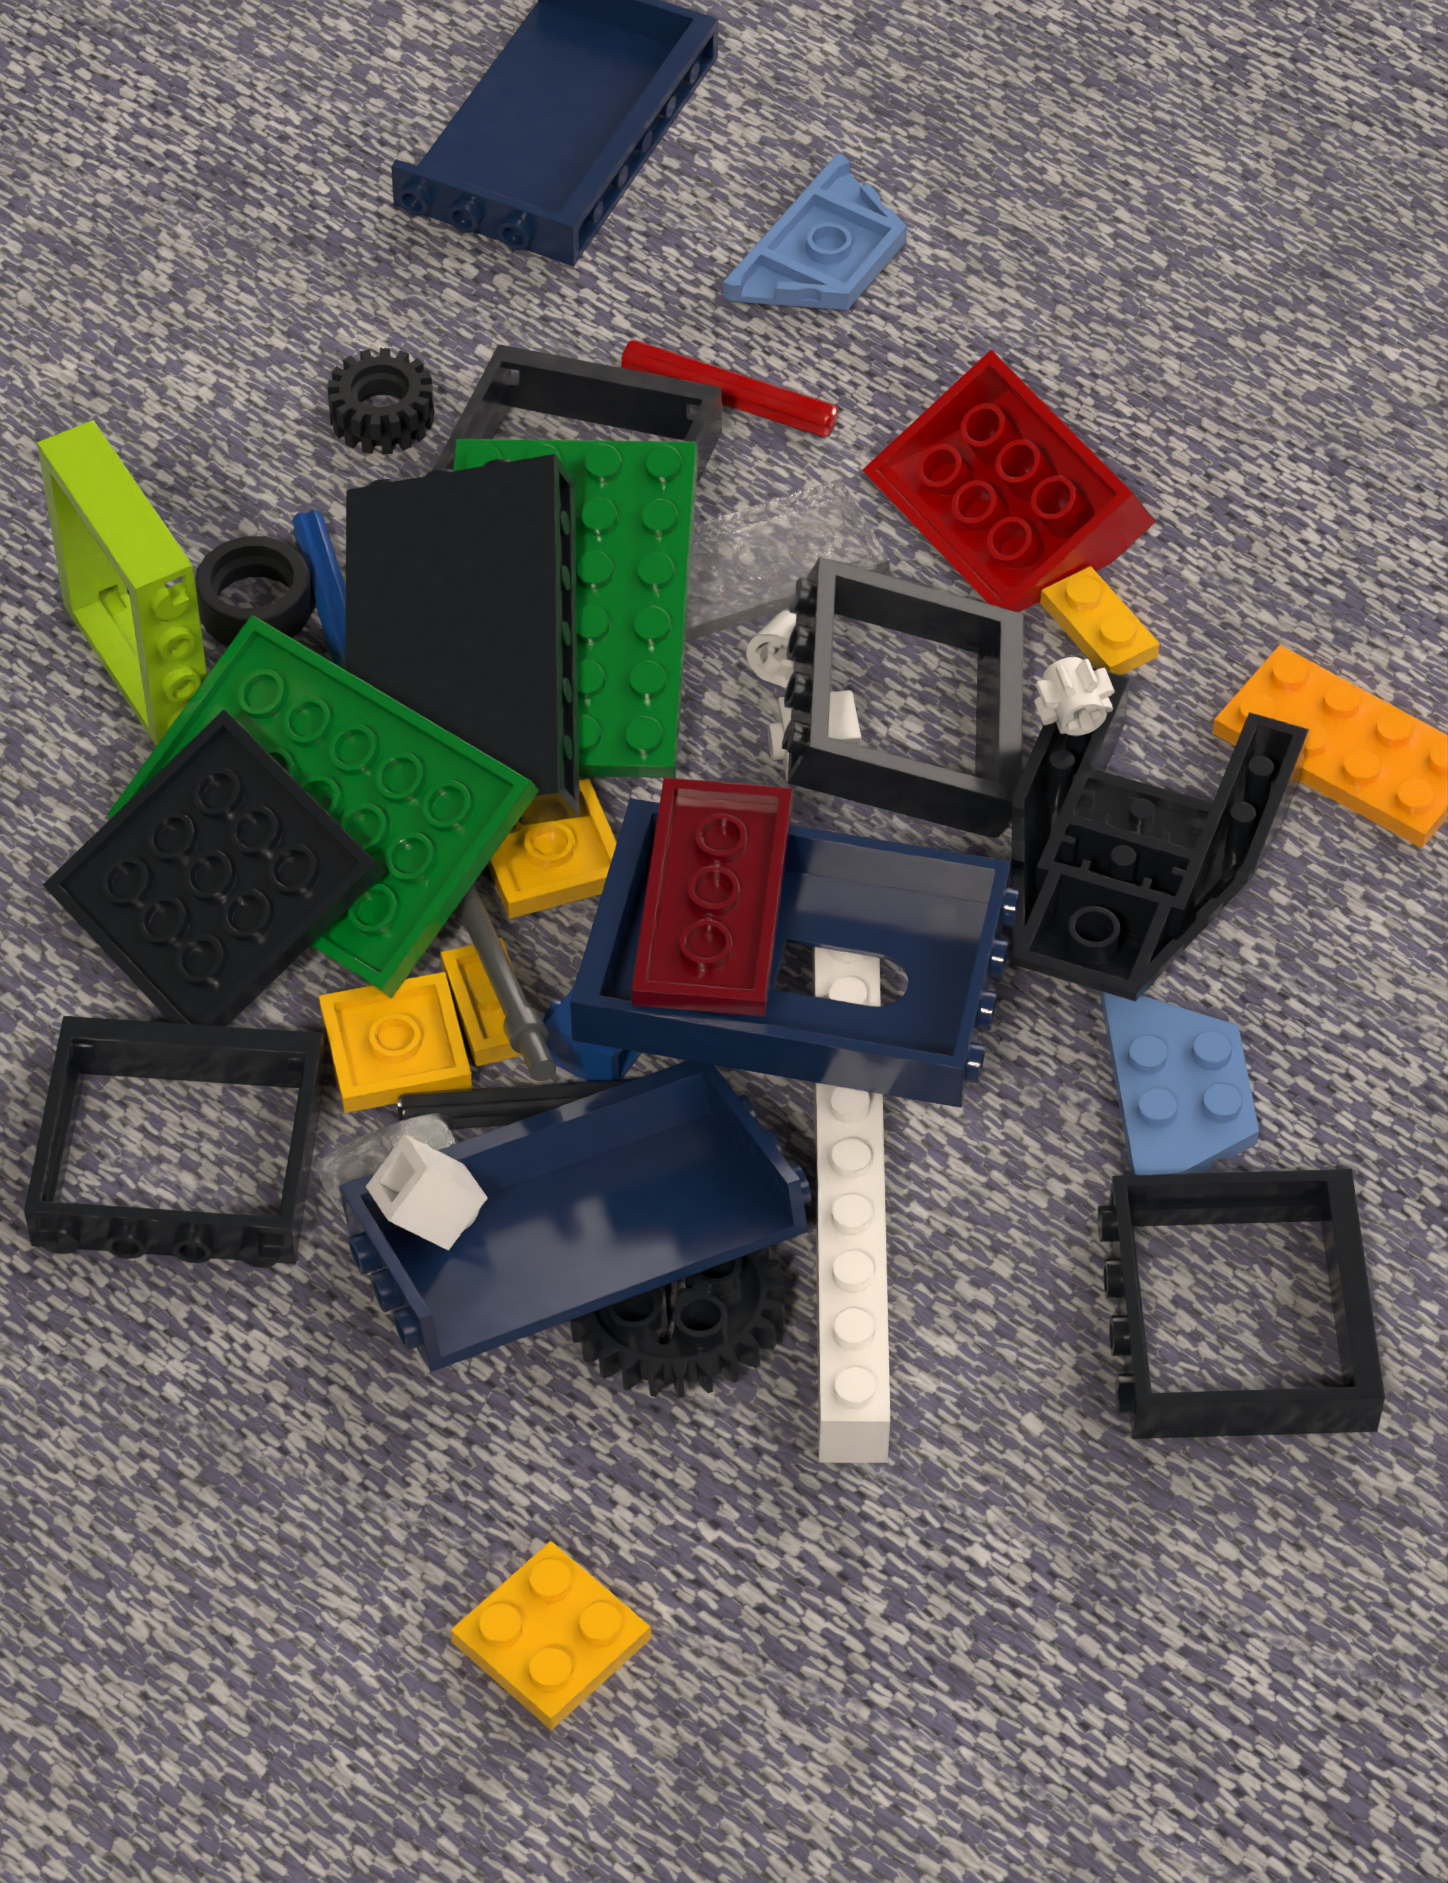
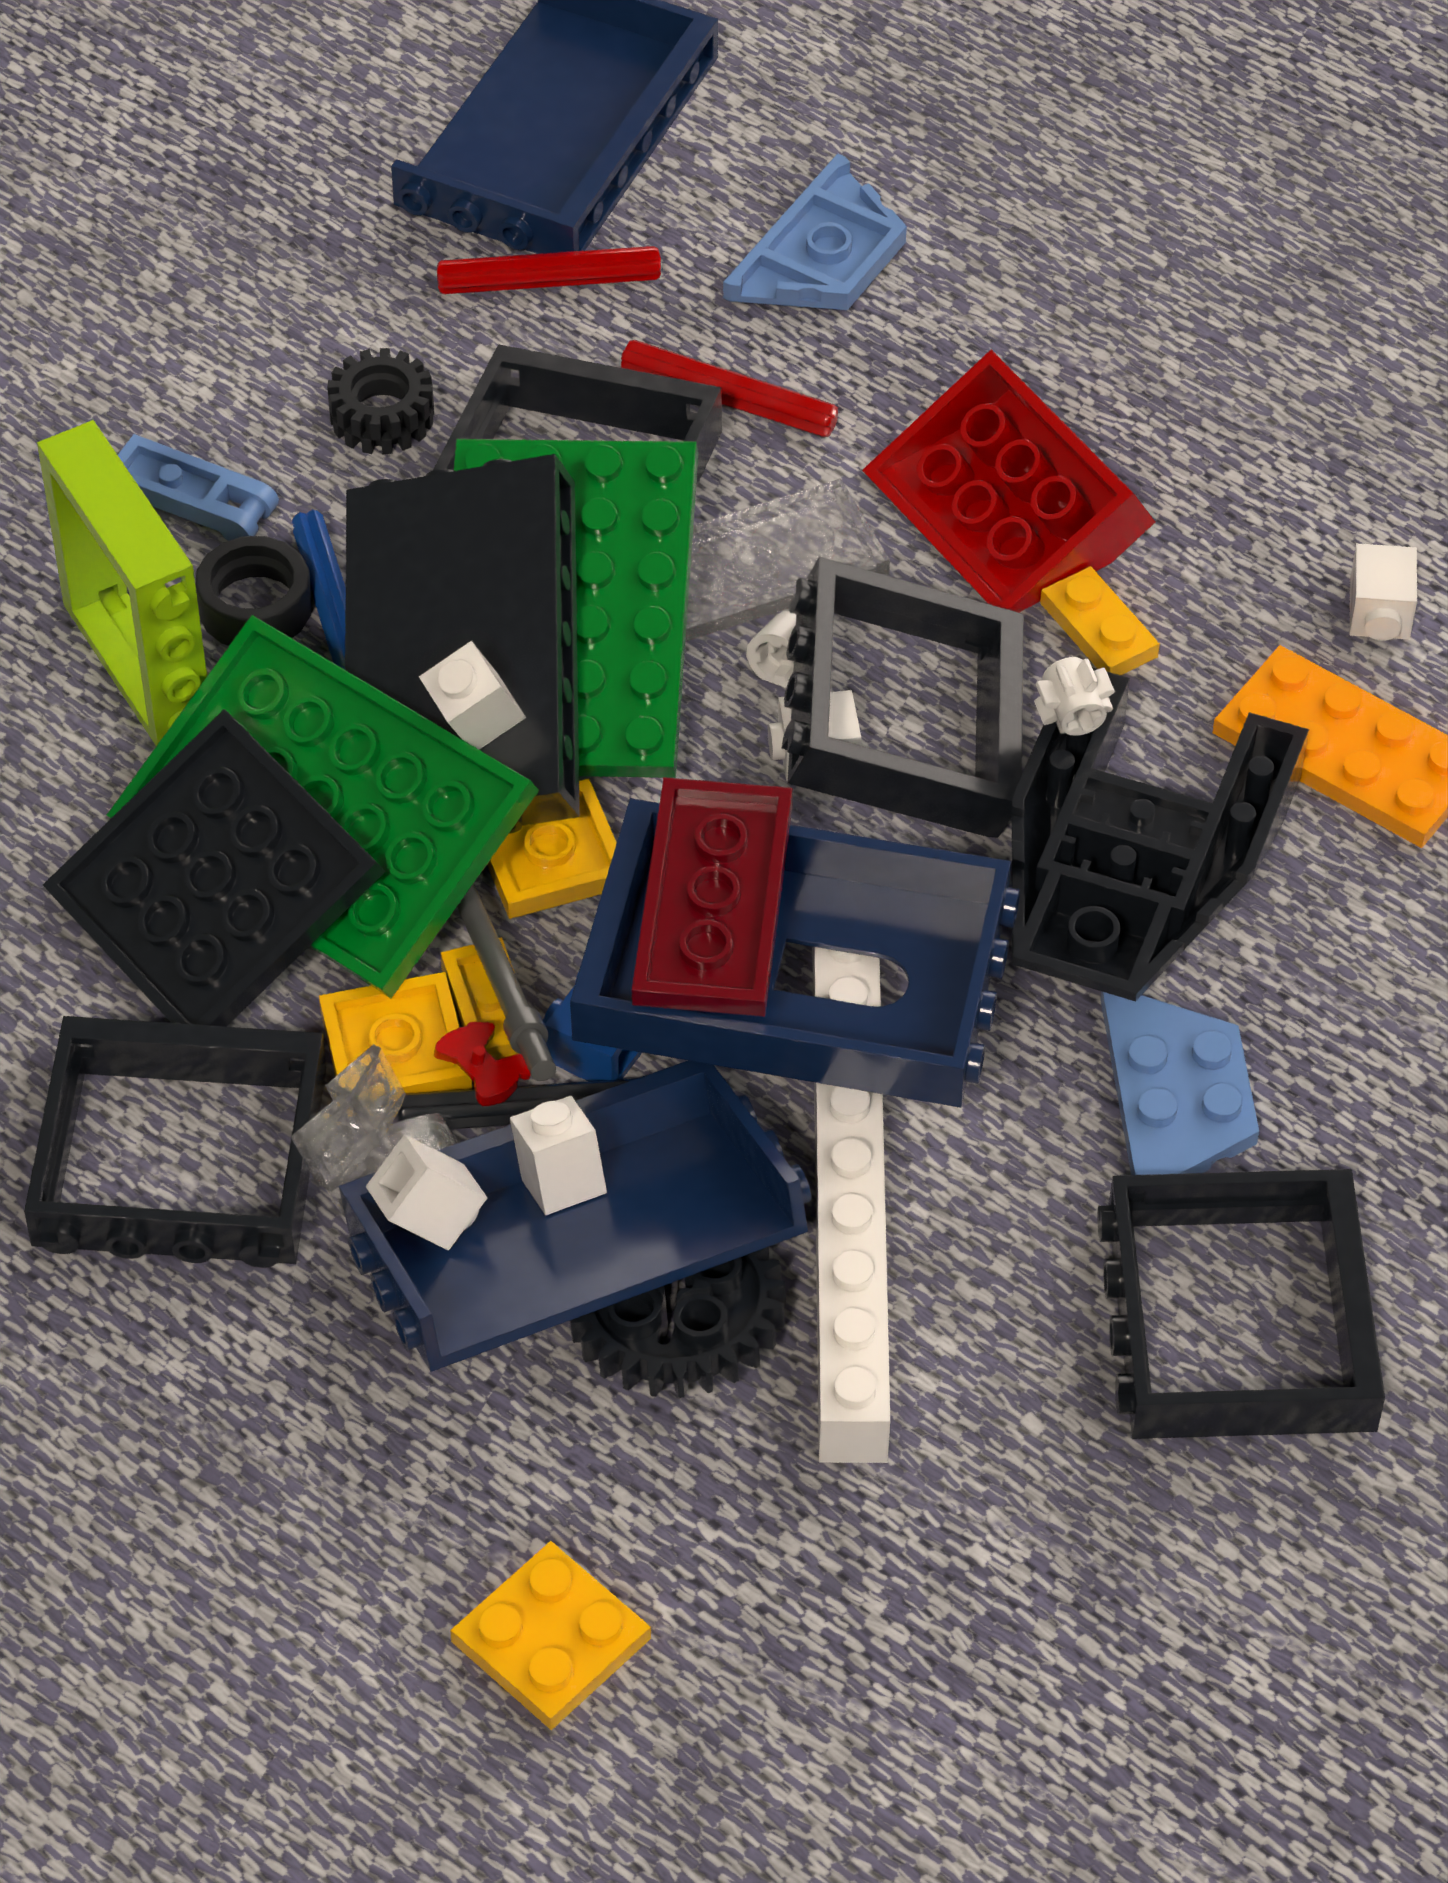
(198, 488): none -> medium blue plate
(352, 1125): none -> clear slope
(472, 696): none -> white brick
(492, 1078): none -> red piece
(548, 270): none -> red axle
(558, 1155): none -> white brick
(1383, 591): none -> white brick

